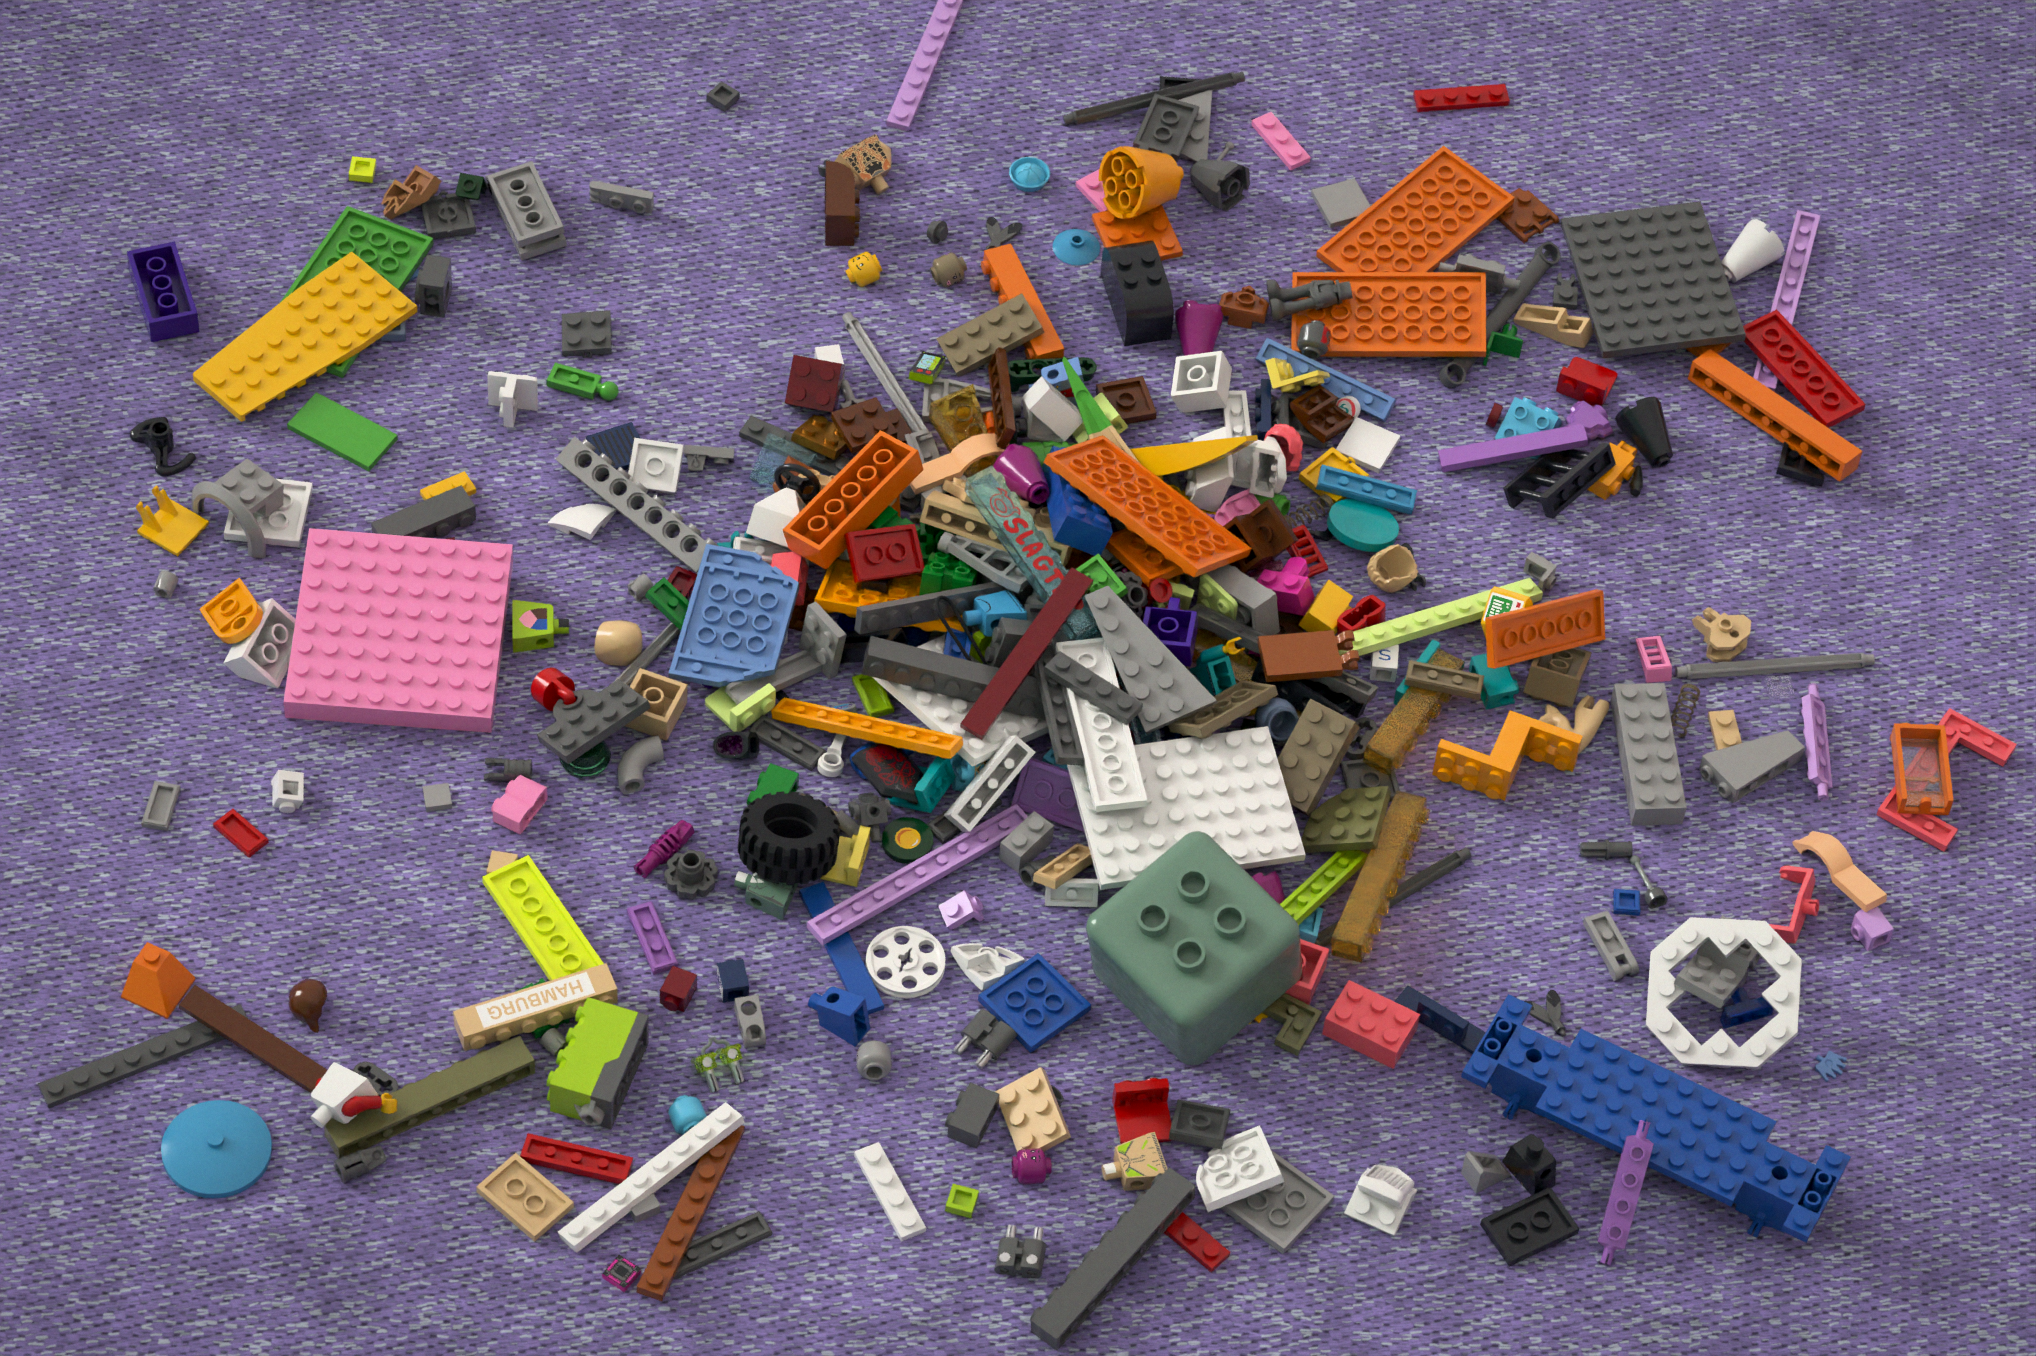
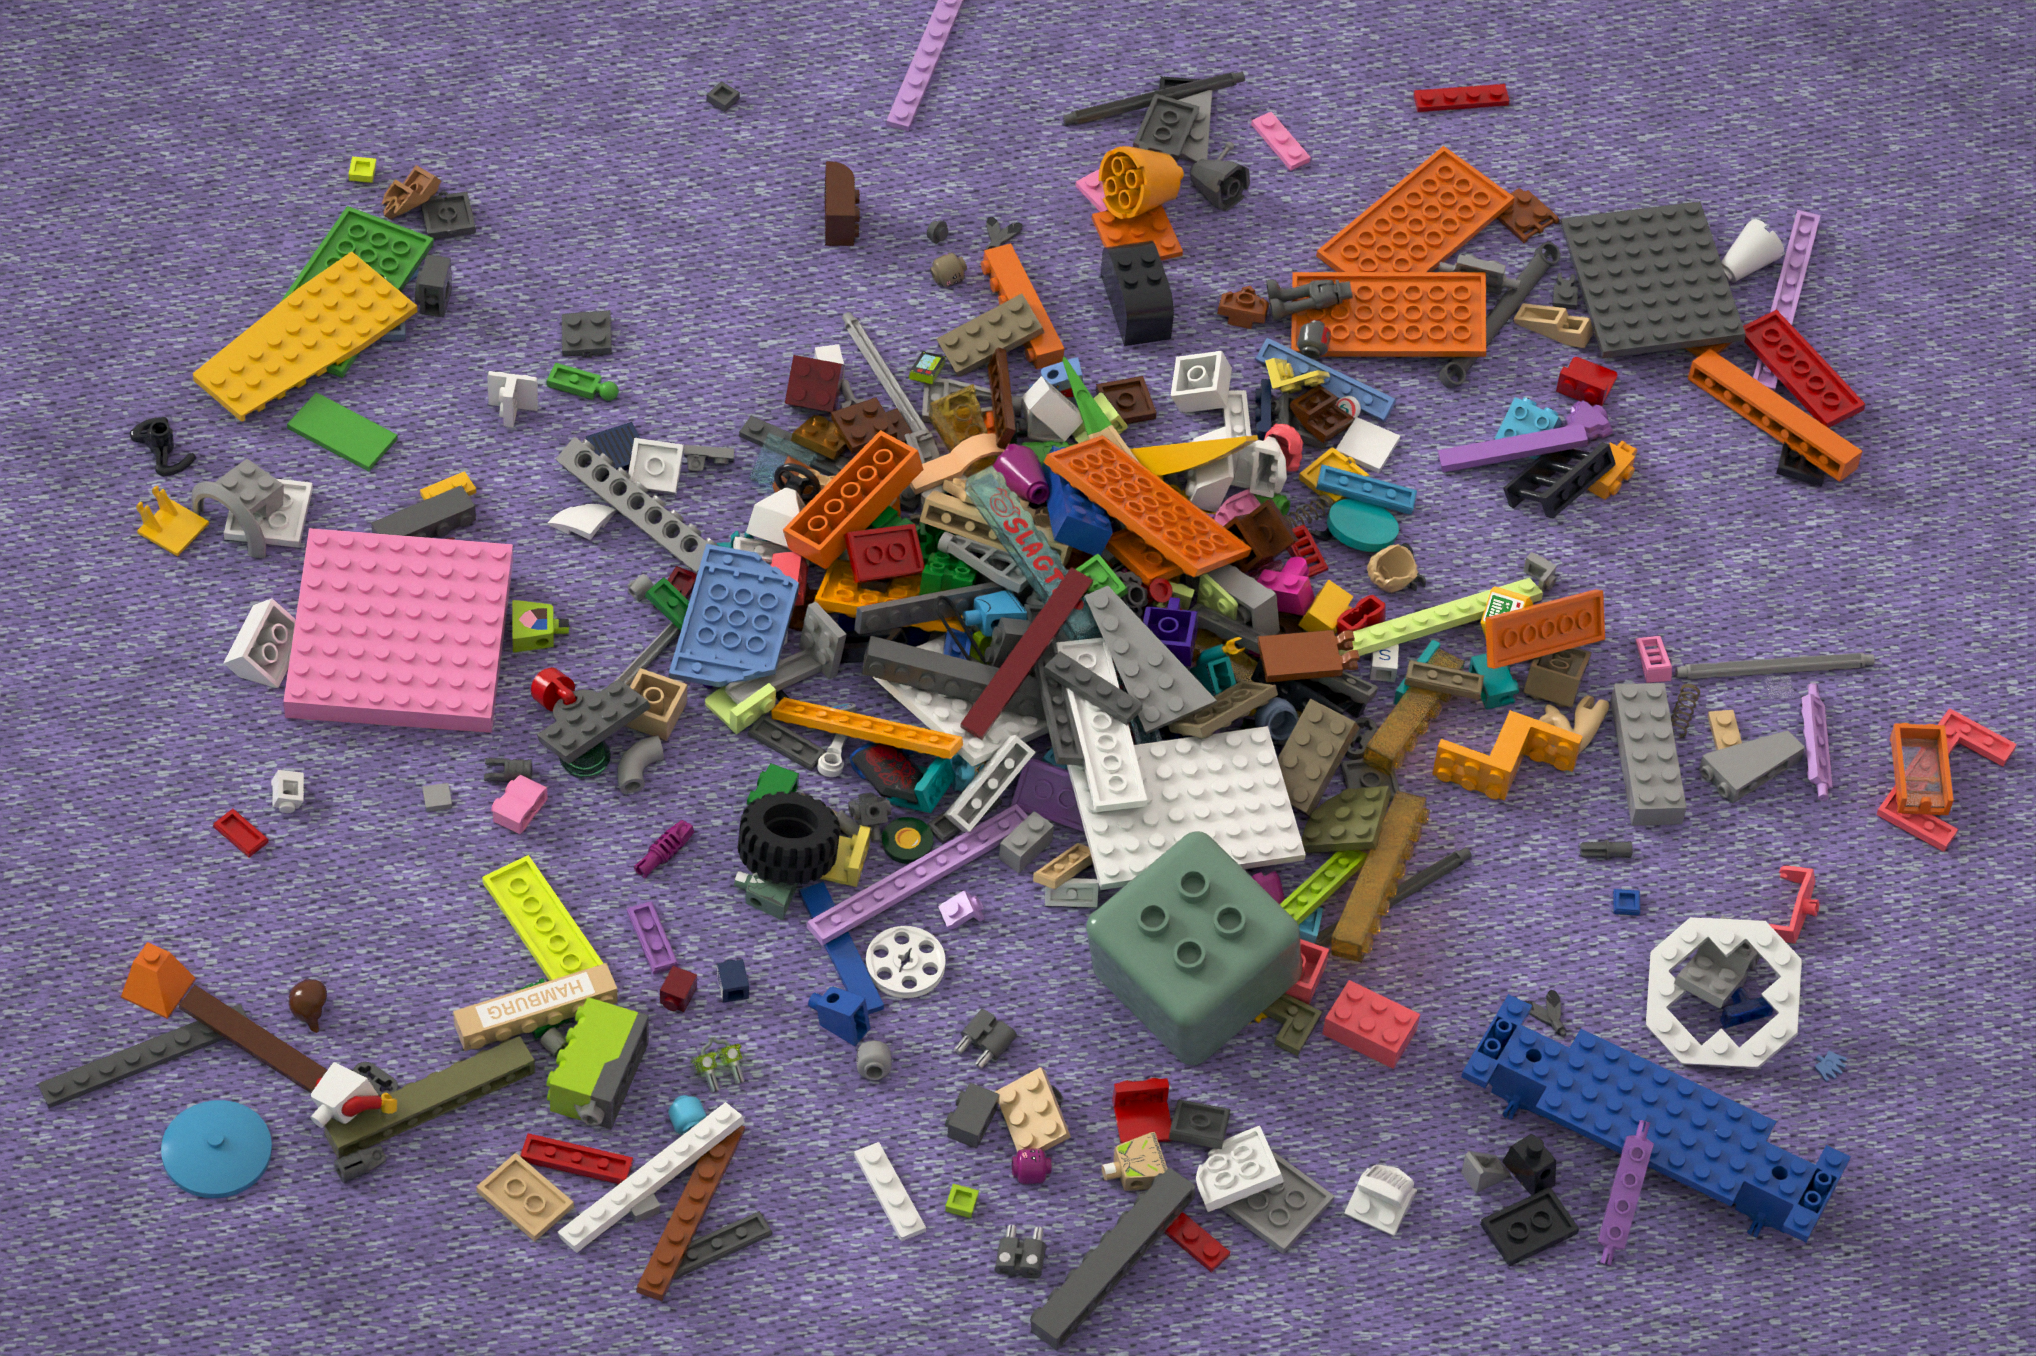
(160, 806): light grey tile -> none
(163, 291): dark purple brick -> none
(165, 584): light grey hose -> none
(231, 611): light orange plate -> none
(470, 186): dark green bracket -> none
(499, 860): tan tile -> none
(526, 210): light grey hinge -> none
(618, 642): tan piece -> none
(621, 1273): tile -> none
(622, 197): light grey hinge -> none
(691, 874): dark grey plant -> none
(737, 745): rock -> none
(750, 1021): light grey leg -> none
(864, 269): yellow head -> none
(868, 161): torso -> none
(872, 696): lime tile -> none
(985, 959): white brick -> none
(1022, 374): dark green beam -> none
(1028, 870): dark grey cone -> none
(1029, 174): medium azure hat -> none
(1034, 1002): blue plate -> none
(1076, 253): dark azure dish -> none
(1198, 326): magenta cone -> none
(1340, 202): light grey tile -> none
(1441, 1019): dark blue bracket -> none
(1494, 415): dark red tile -> none
(1504, 343): green bracket -> none
(1611, 945): light grey plate -> none
(1636, 482): pearl dark grey piece -> none
(1647, 430): black cone -> none
(1652, 893): dark grey hinge -> none
(1723, 634): tan hinge -> none
(1842, 870): light nougat piece -> none
(1871, 928): lavender brick -> none

